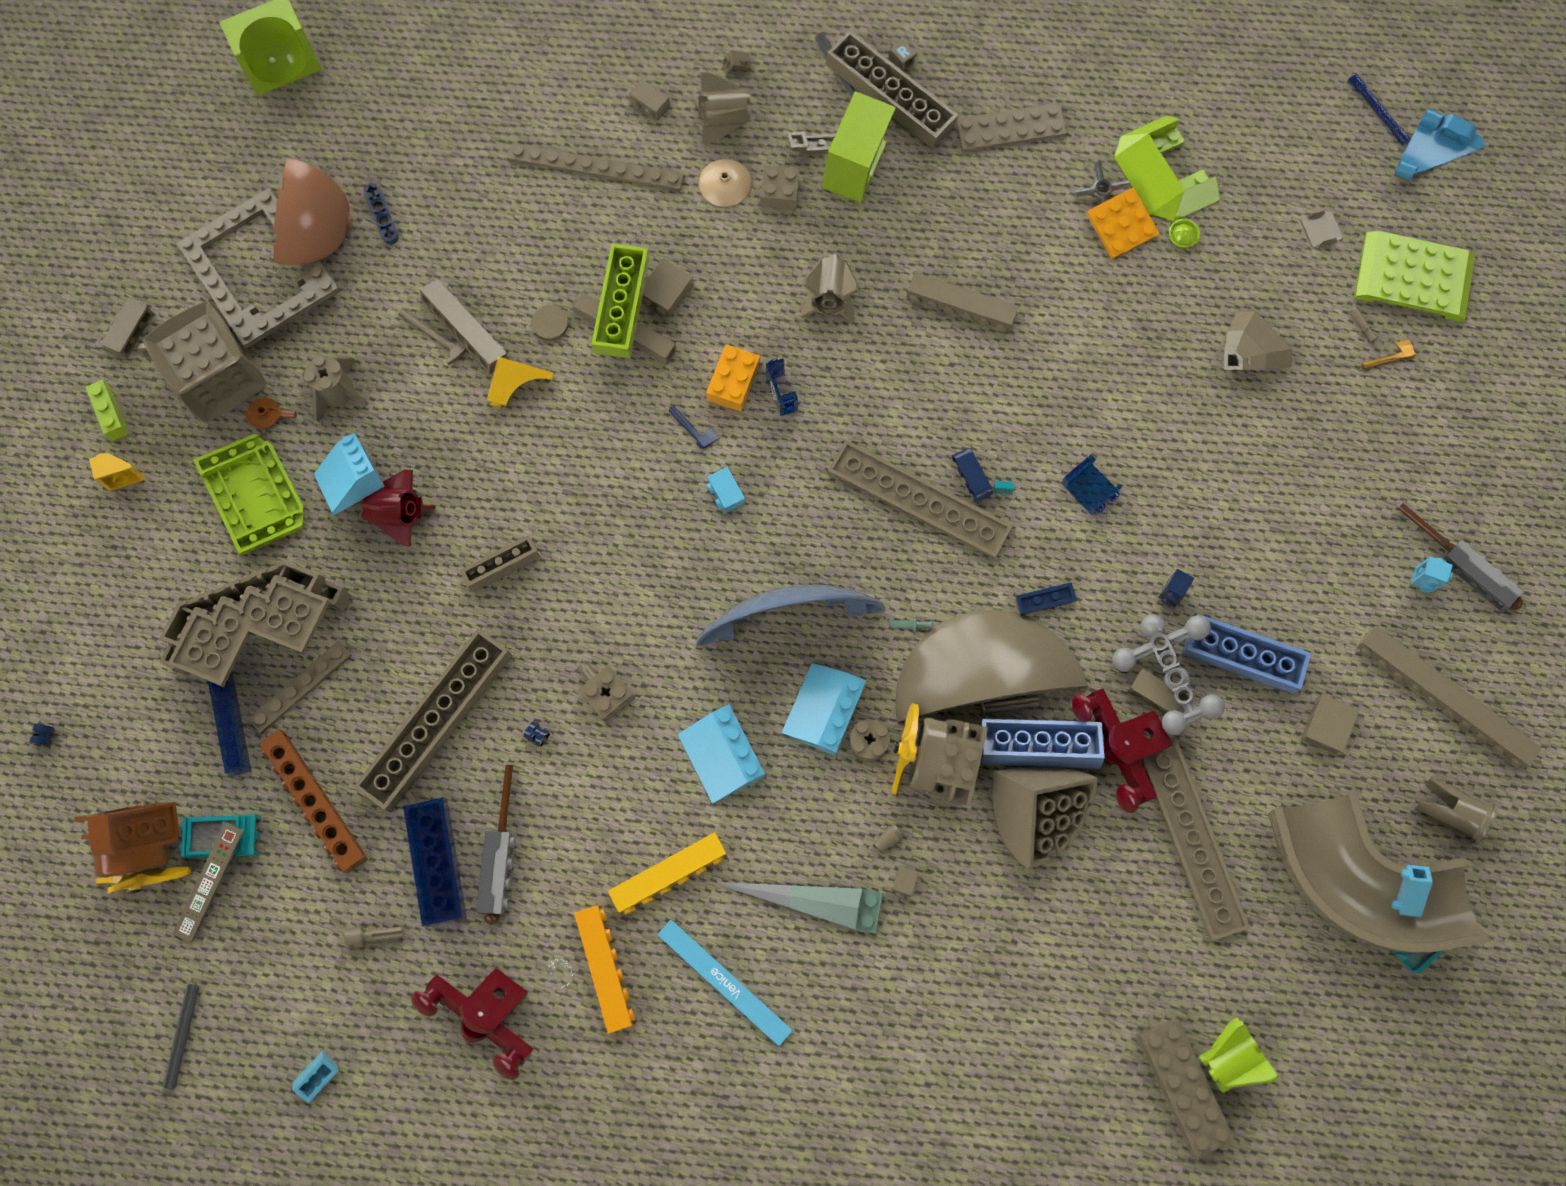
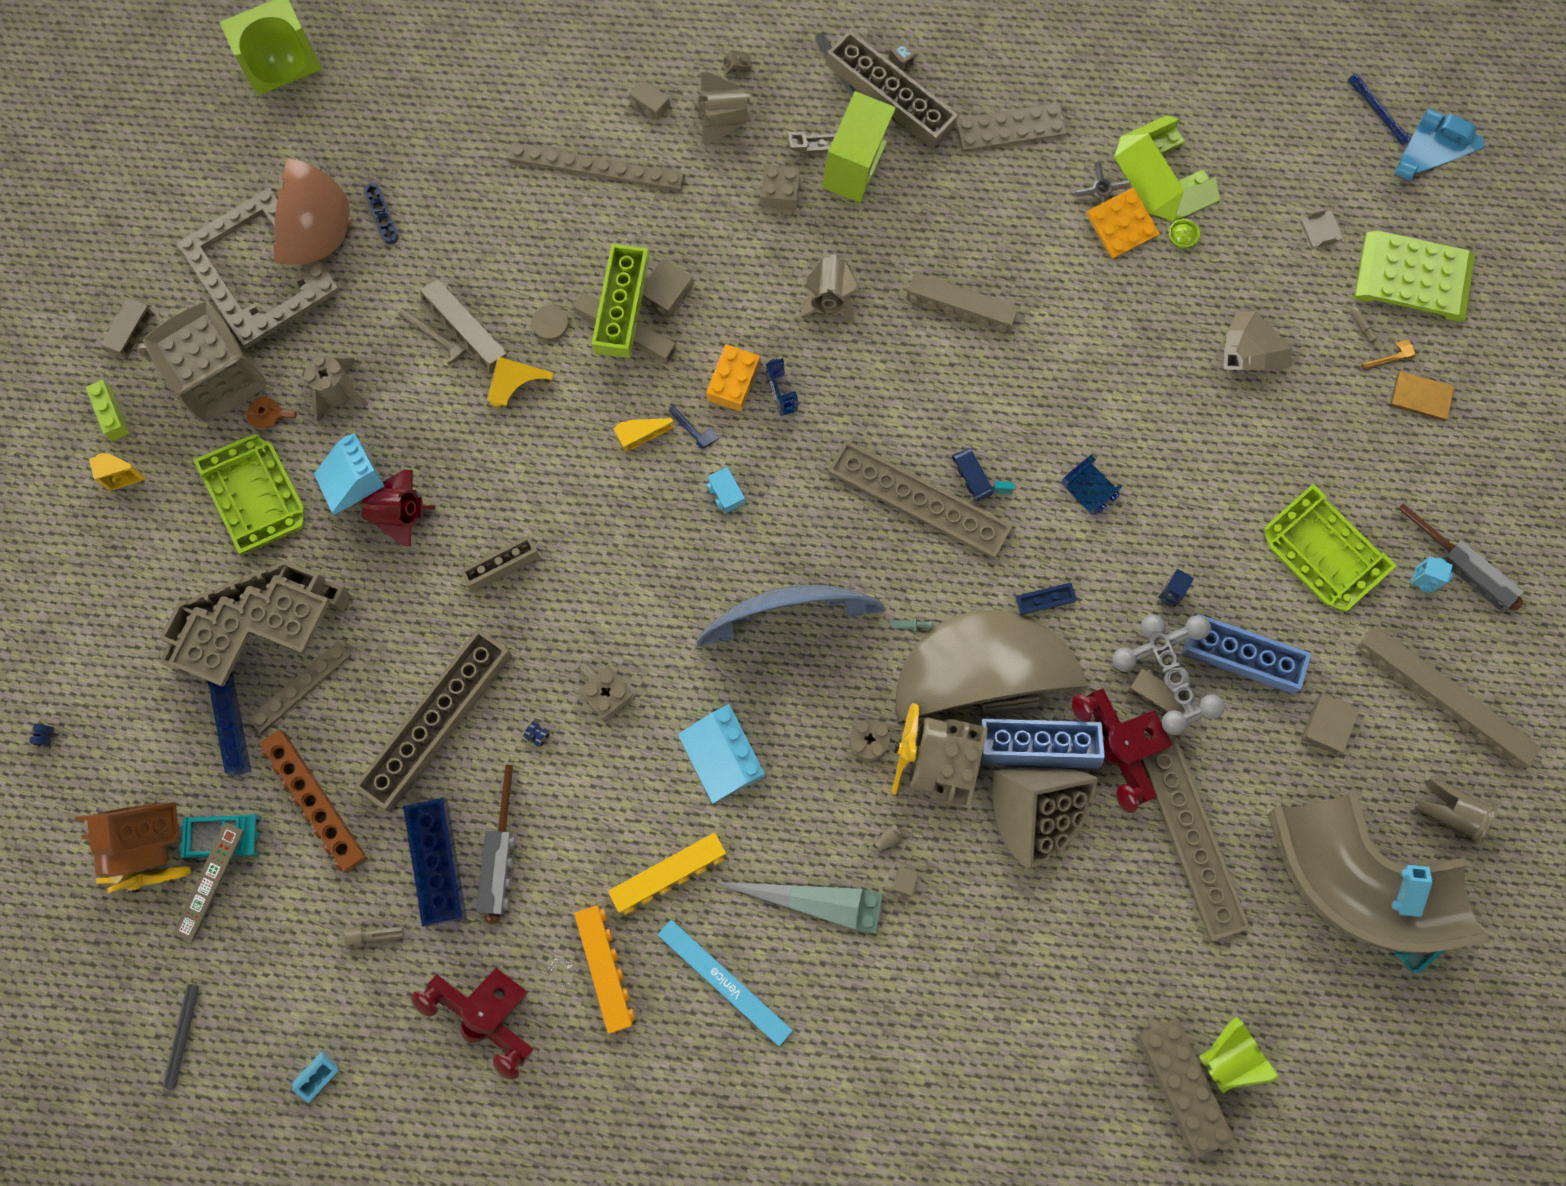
(636, 432): none -> yellow slope
(725, 191): tan dish -> none
(824, 708): medium azure slope -> none
(1326, 550): none -> lime slope
(1422, 396): none -> pearl gold tile

